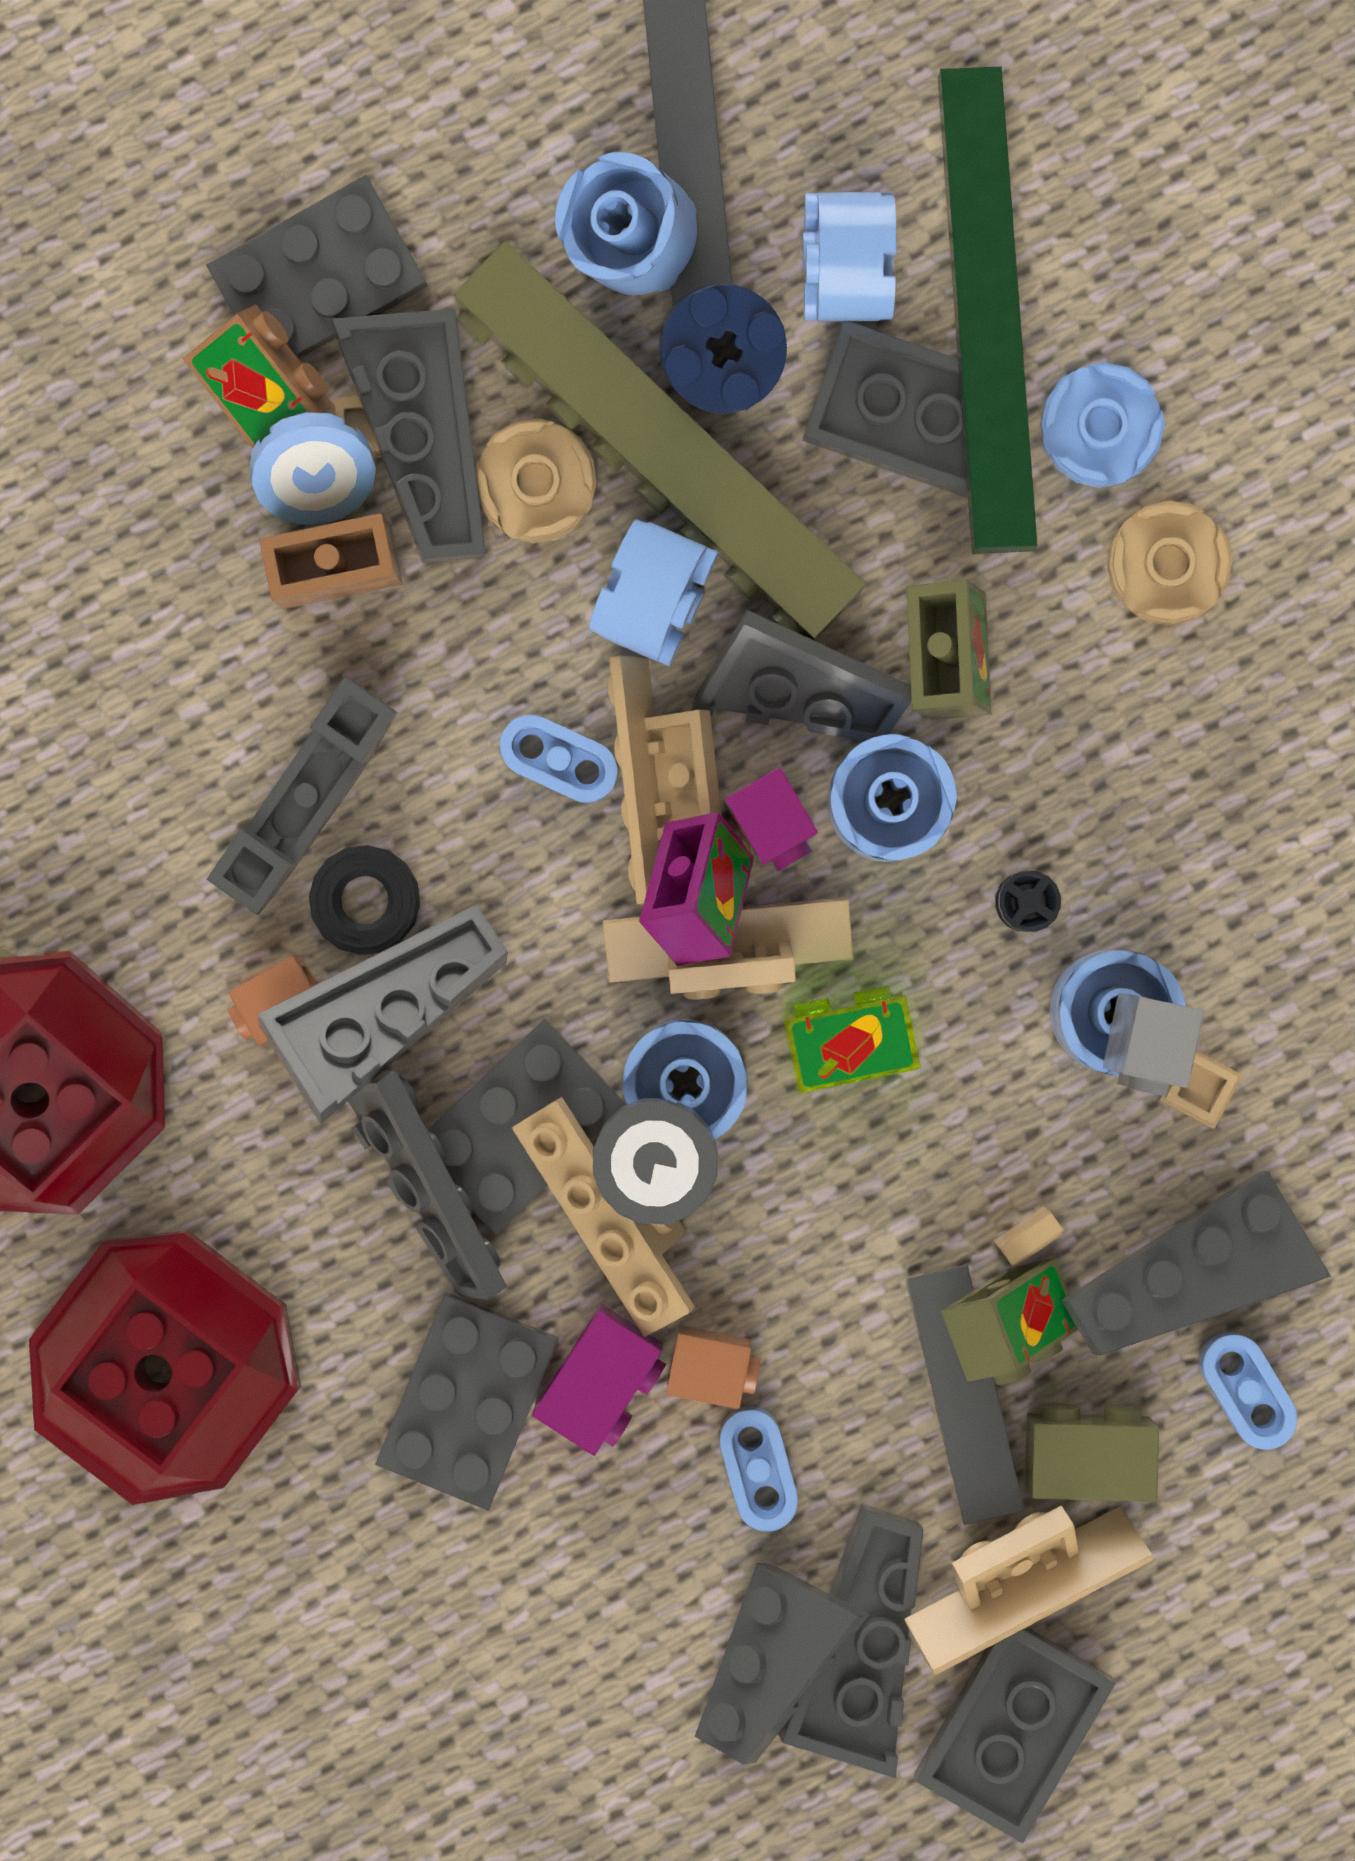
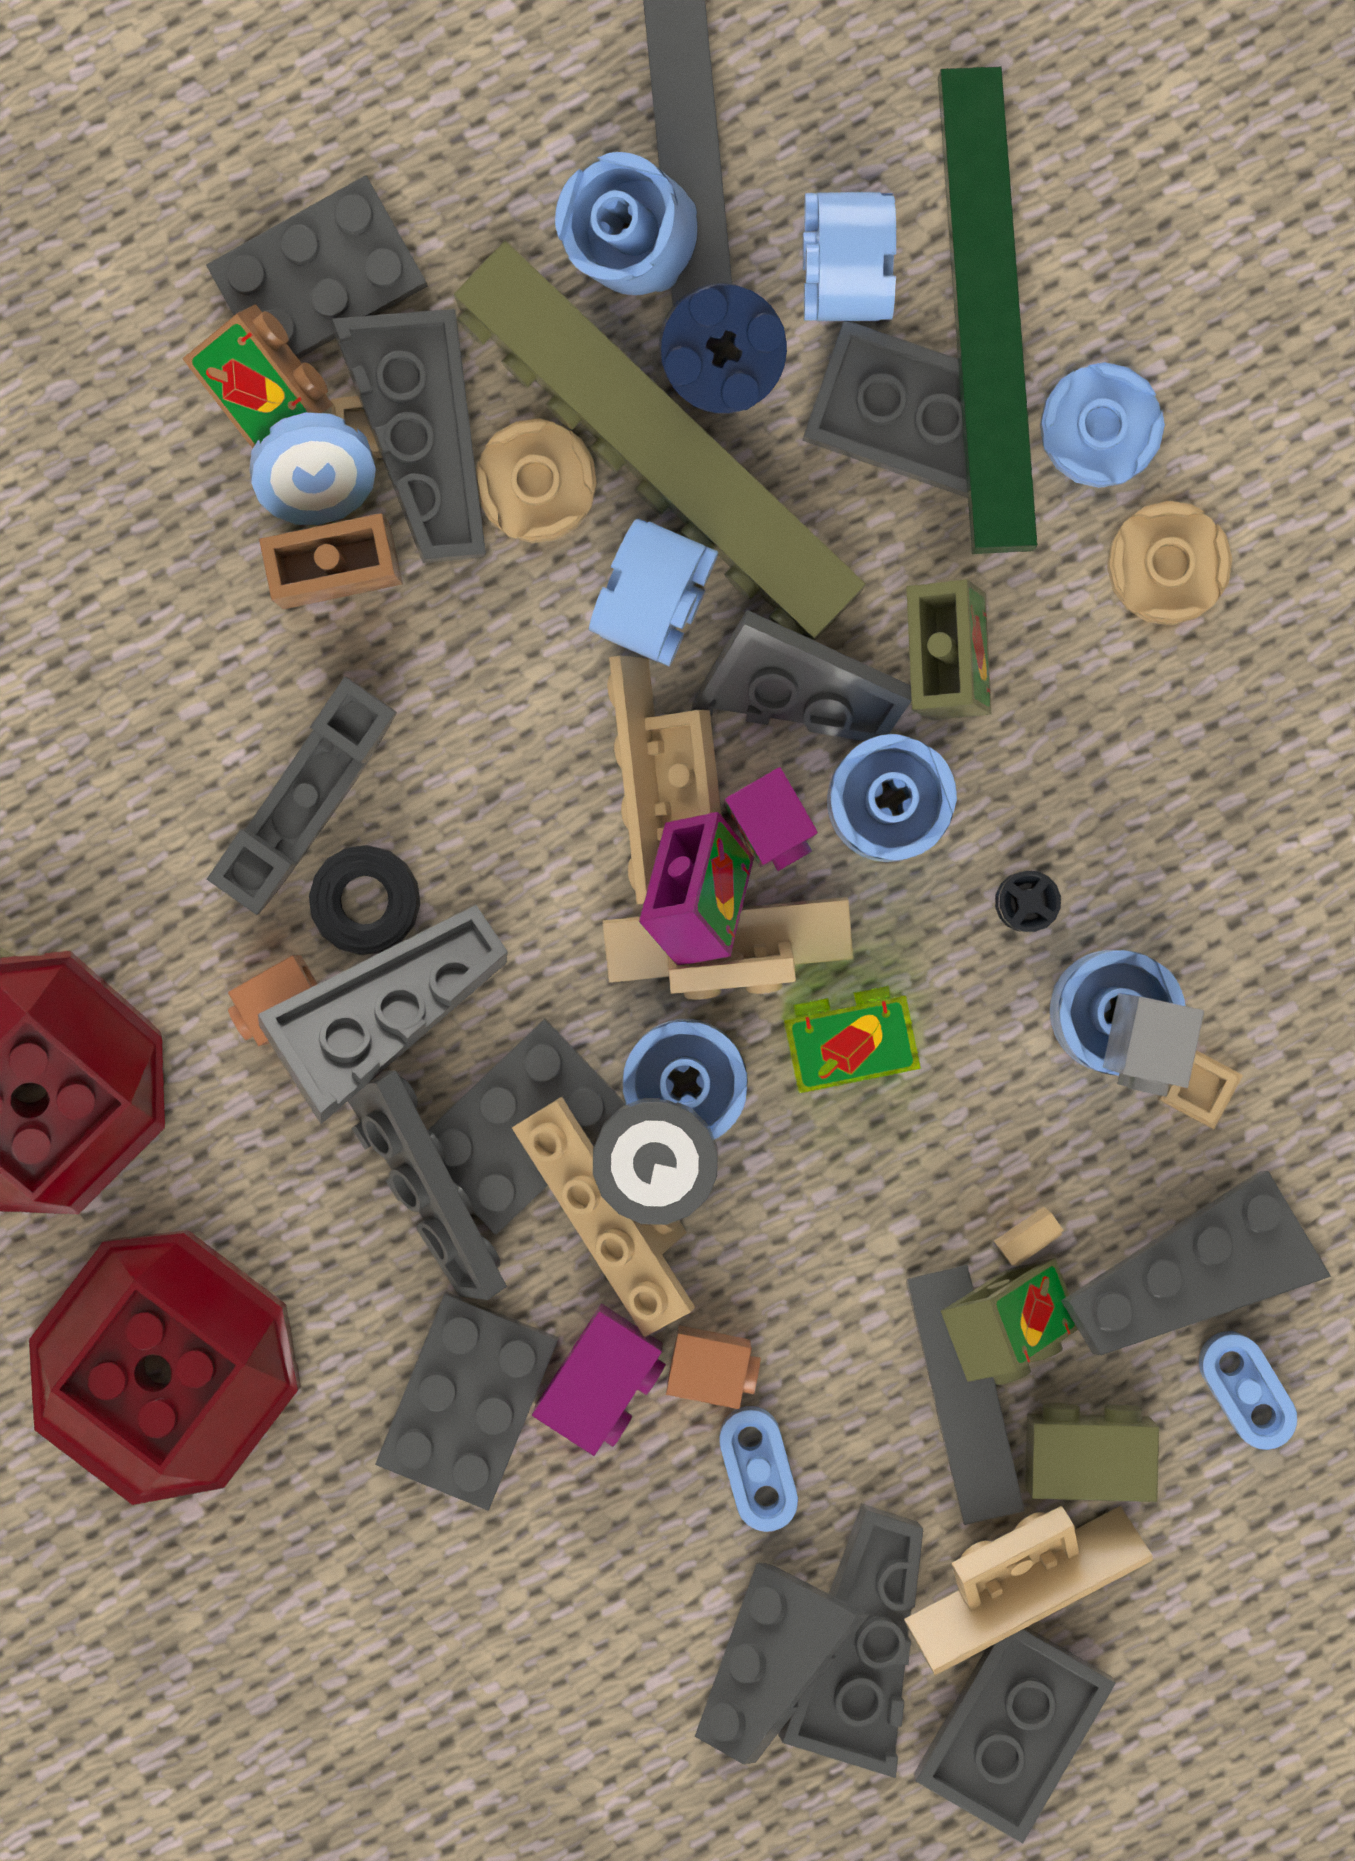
(559, 759): light blue plate -> none

